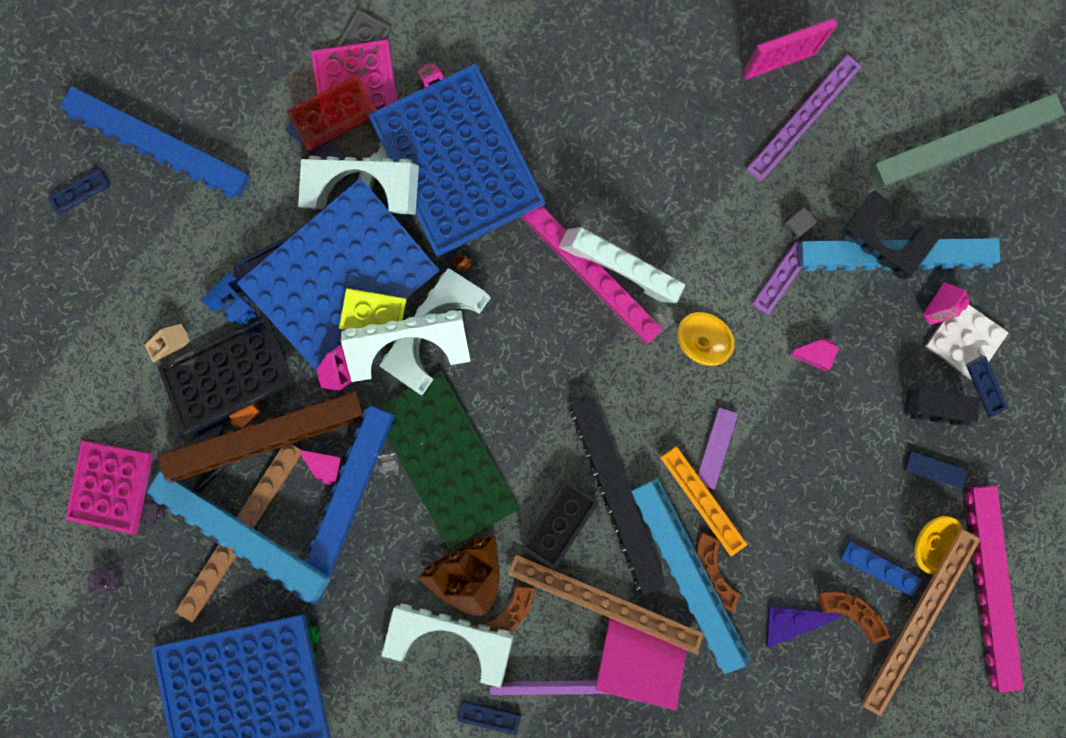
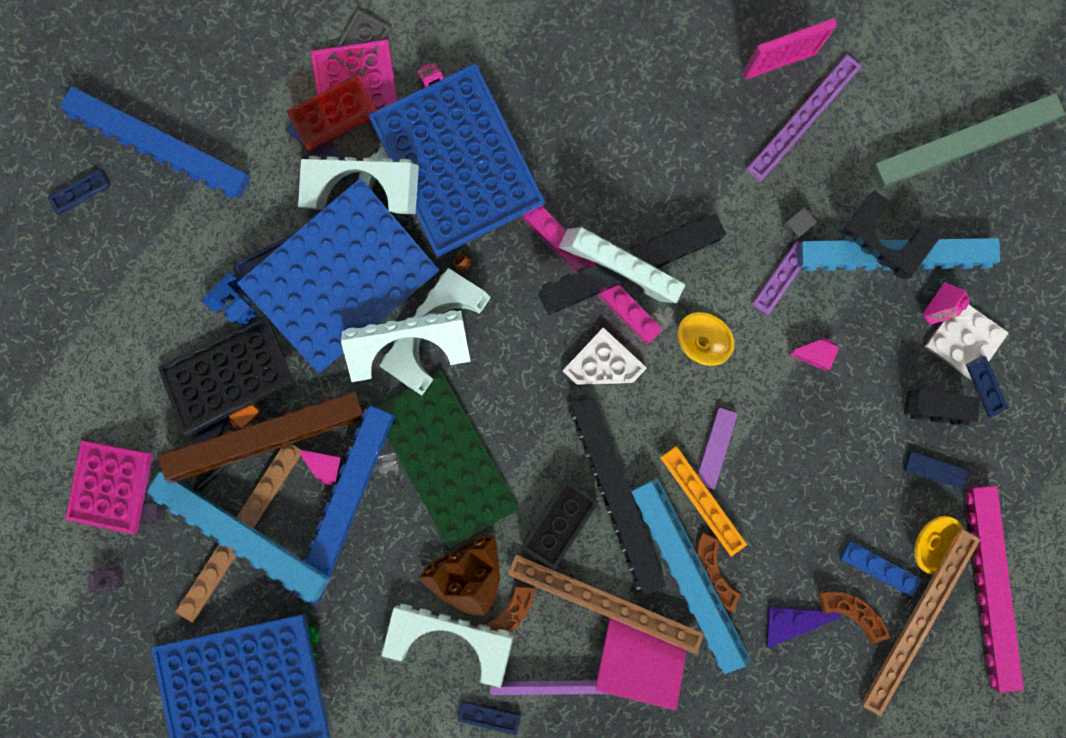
(167, 342): tan slope -> none
(333, 370): dark pink slope -> none
(368, 308): neon yellow plate -> none
(604, 362): none -> white plate
(656, 253): none -> black brick

